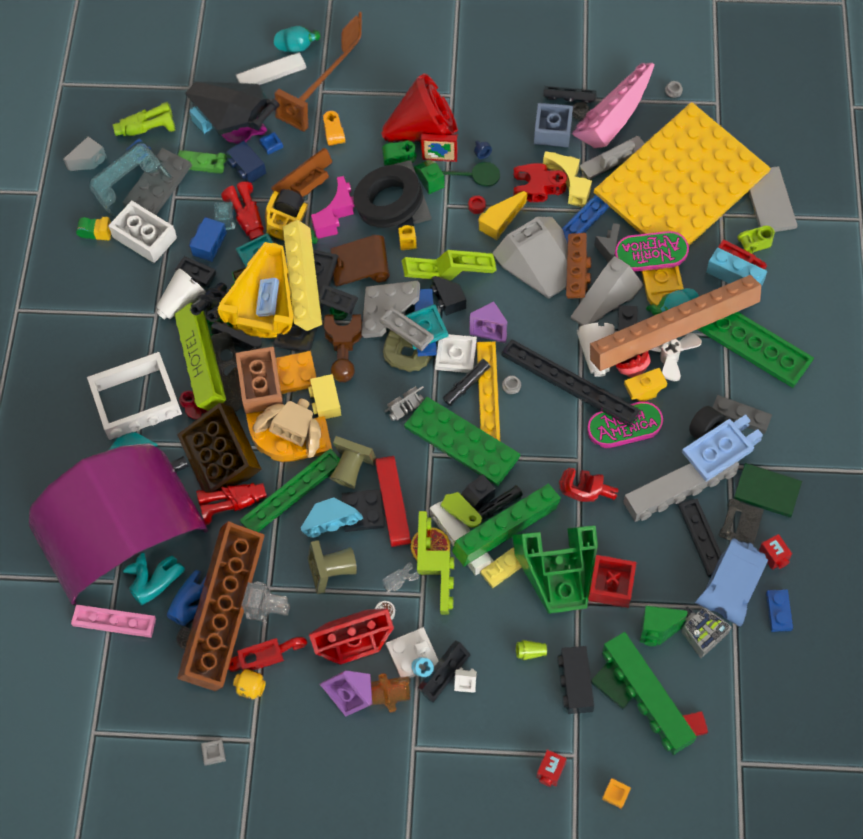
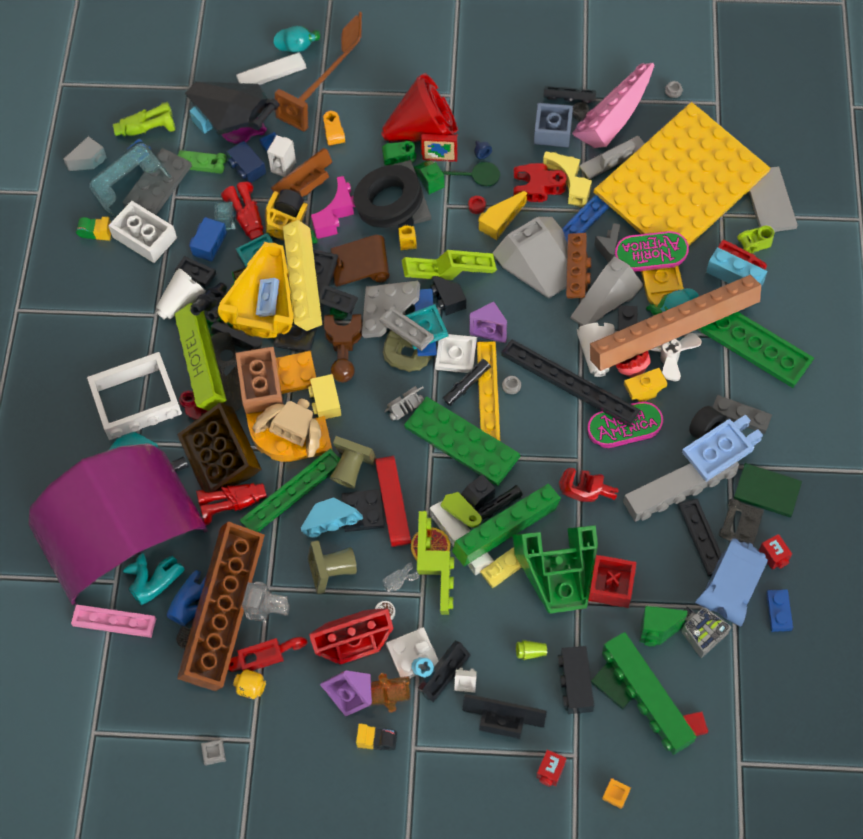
(281, 156): none -> white brick
(376, 738): none -> leg
(503, 717): none -> black bracket

